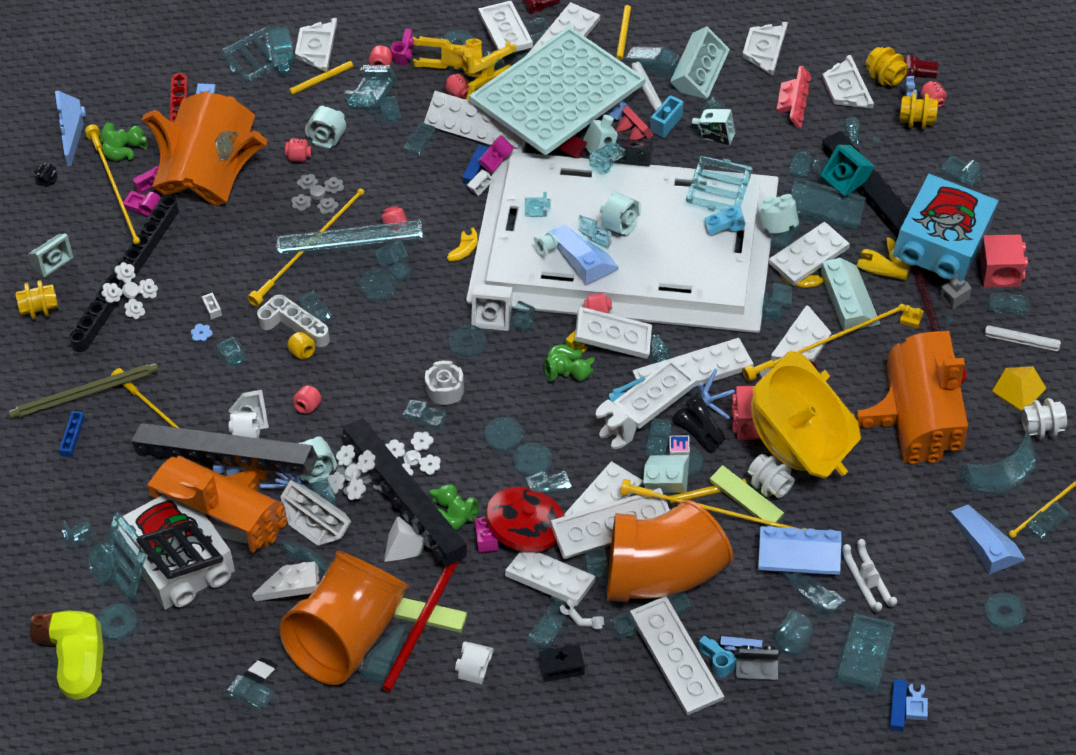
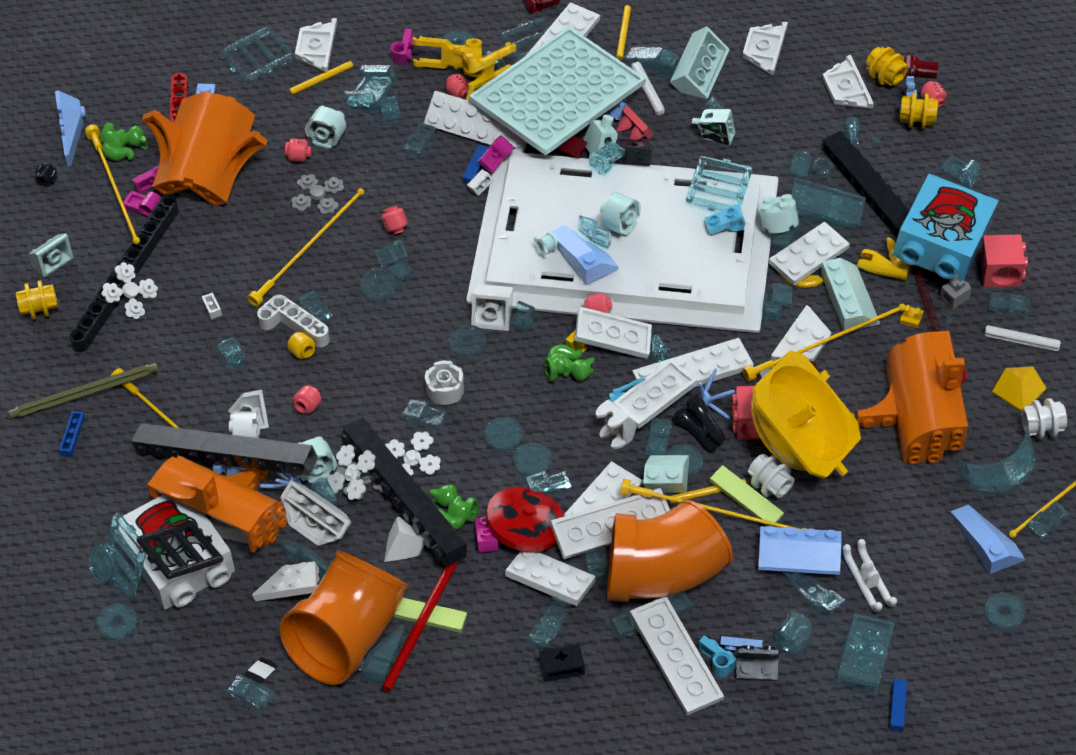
(77, 533): clear light blue bracket -> none
(77, 648): neon yellow piece -> none
(205, 330): light blue plant -> none
(224, 144): clear light blue bracket -> none
(280, 48): clear light blue hinge -> none
(349, 237): clear light blue tile -> none
(380, 56): coral head -> none
(466, 247): yellow piece -> none
(473, 662): white cylinder -> none
(505, 26): white plate -> none
(537, 206): clear light blue bracket -> none
(595, 622): white arm -> none
(666, 116): medium azure brick -> none
(679, 445): tile -> none
(793, 96): coral bracket -> none
(847, 169): teal slope -> none
(916, 705): light blue plate -> none

